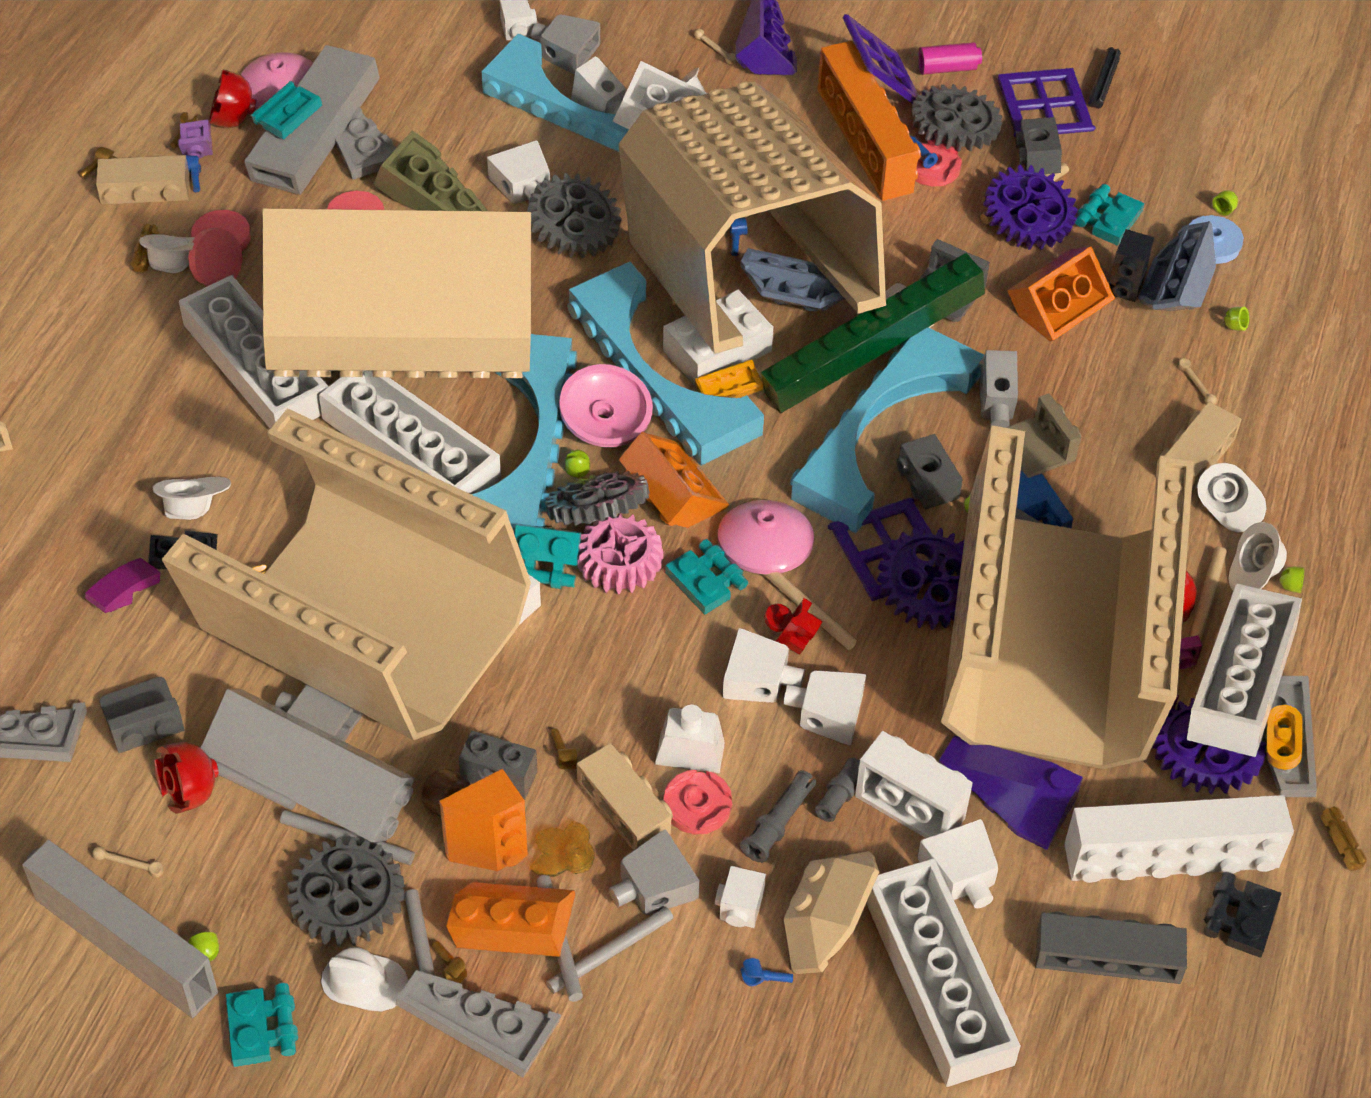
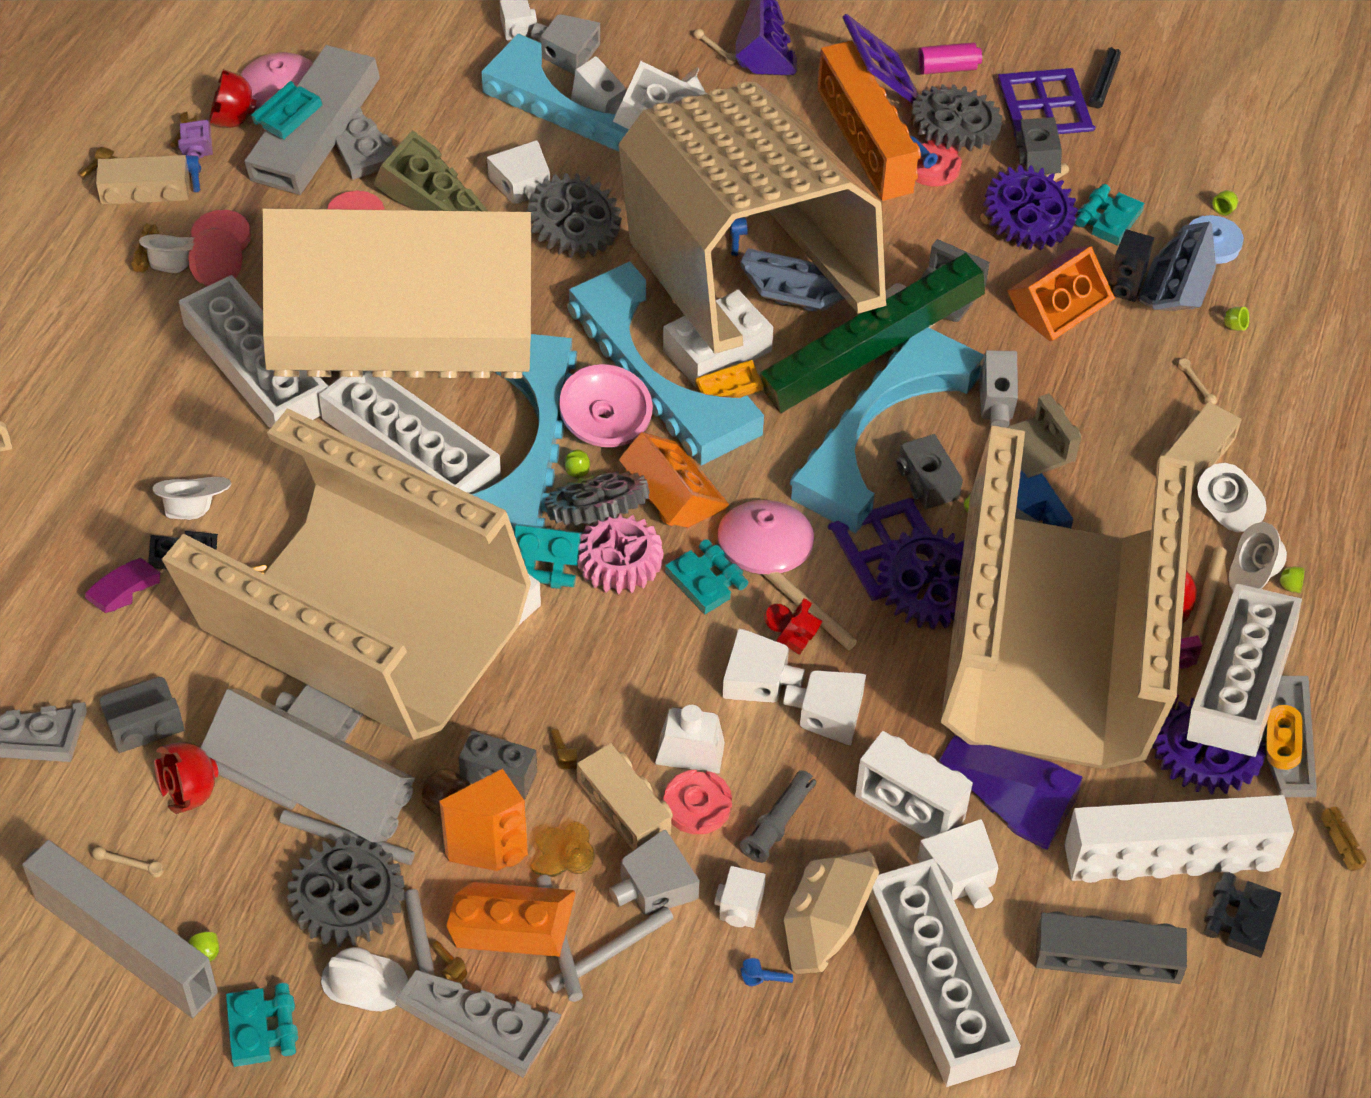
(839, 791): dark grey pin -> none

